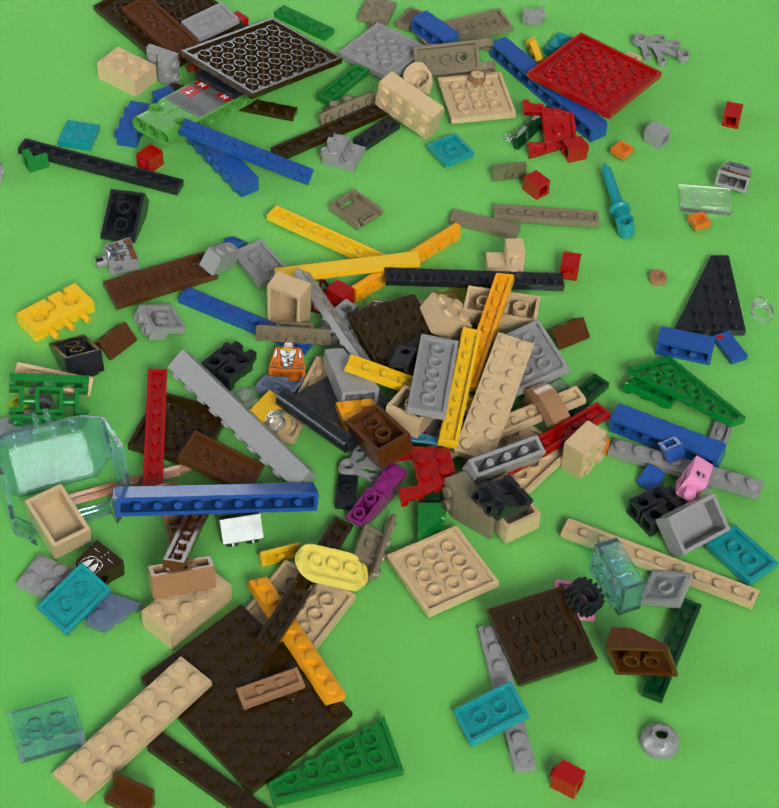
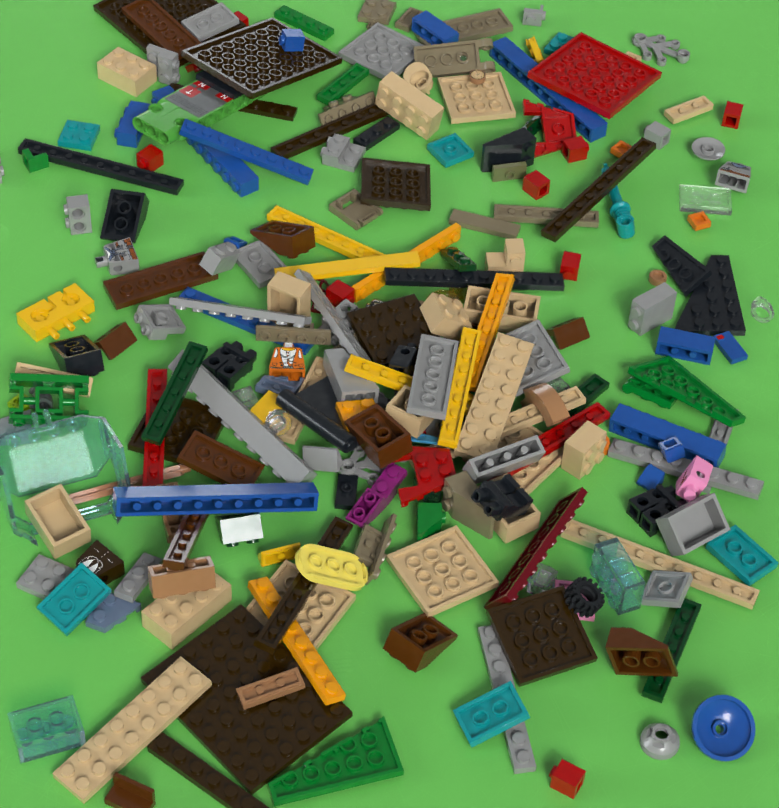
(78, 214): none -> light grey brick
(136, 578): none -> light grey plate
(174, 393): none -> dark green plate
(246, 312): none -> light grey plate
(286, 237): none -> reddish brown slope
(292, 40): none -> blue brick
(322, 458): none -> light grey slope
(395, 184): none -> dark brown plate
(418, 641): none -> reddish brown slope
(458, 259): none -> dark green plate
(510, 148): none -> black slope
(536, 549): none -> dark red plate
(542, 579): none -> clear brick
(598, 190): none -> dark brown plate
(652, 309): none -> light grey brick
(682, 267): none -> black wing
(688, 109): none -> tan plate
(708, 148): none -> light grey dish
(735, 723): none -> blue dish

